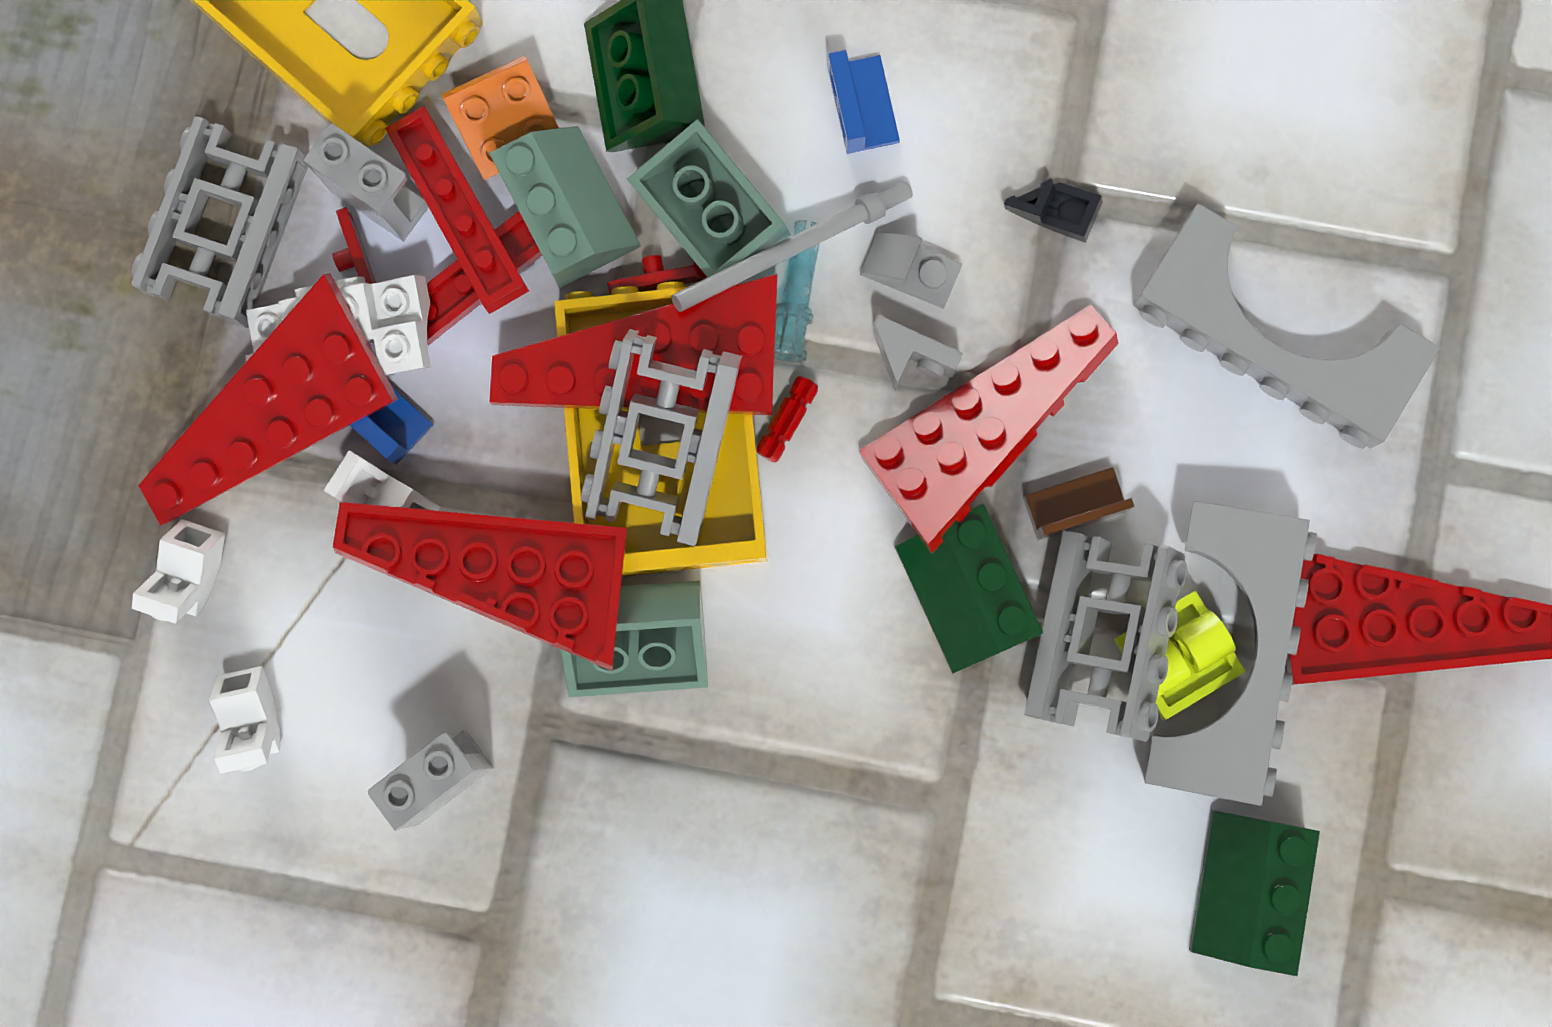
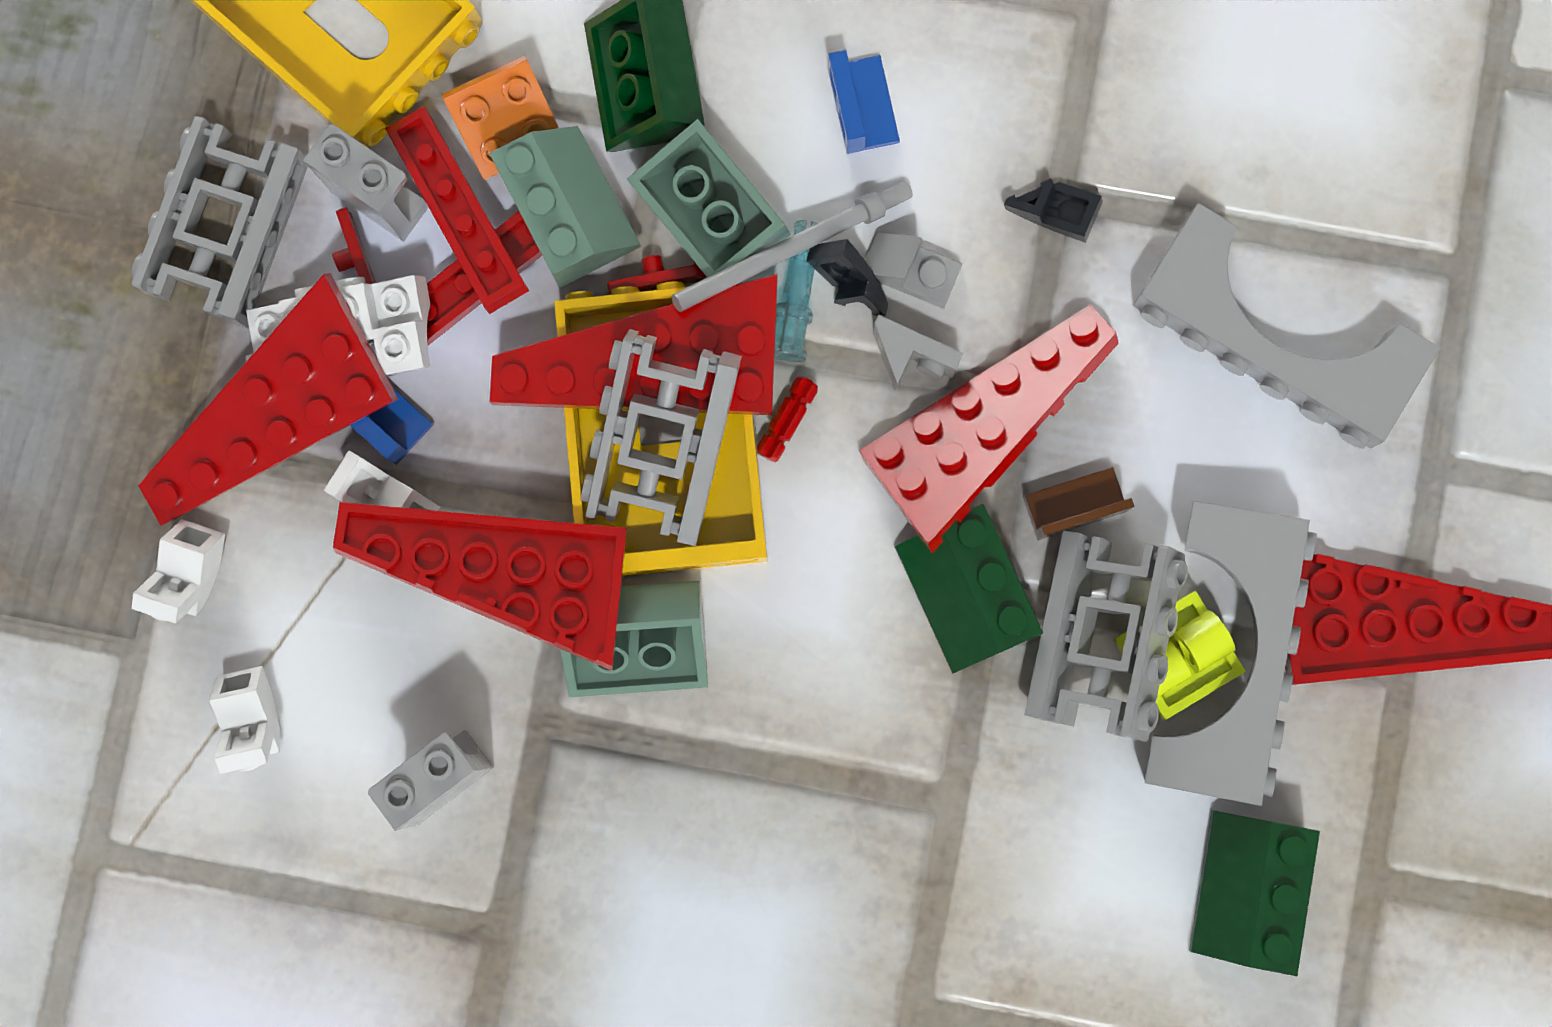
(847, 269): none -> black slope

